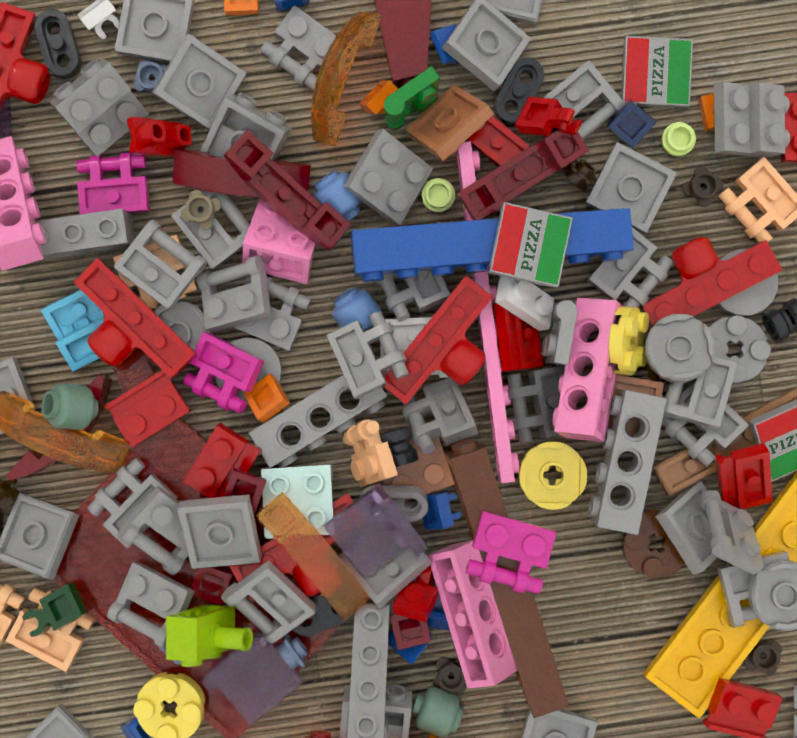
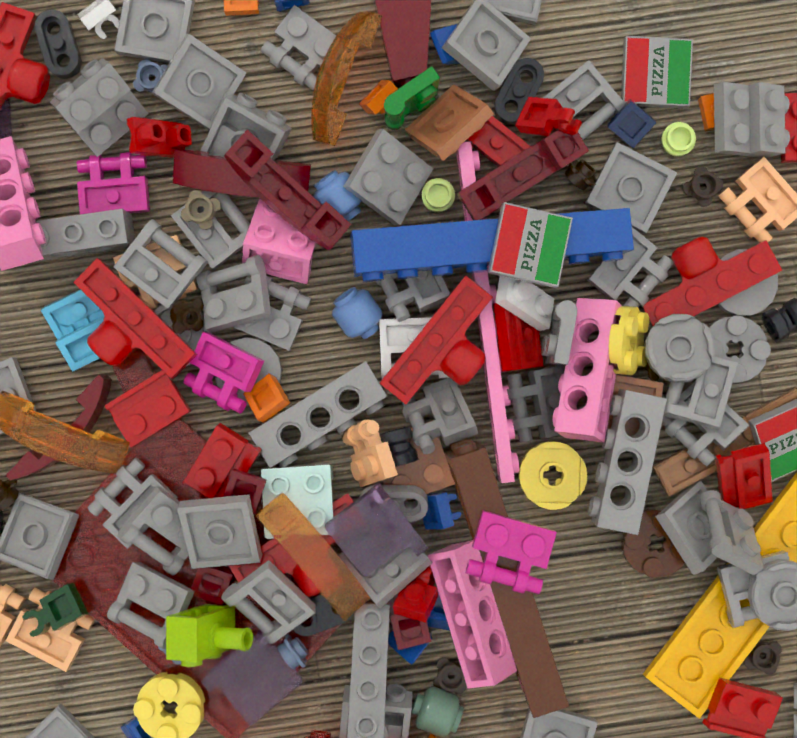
(69, 406): sand green head -> none
(180, 311): none -> dark brown plate
(358, 360): light grey plate -> none

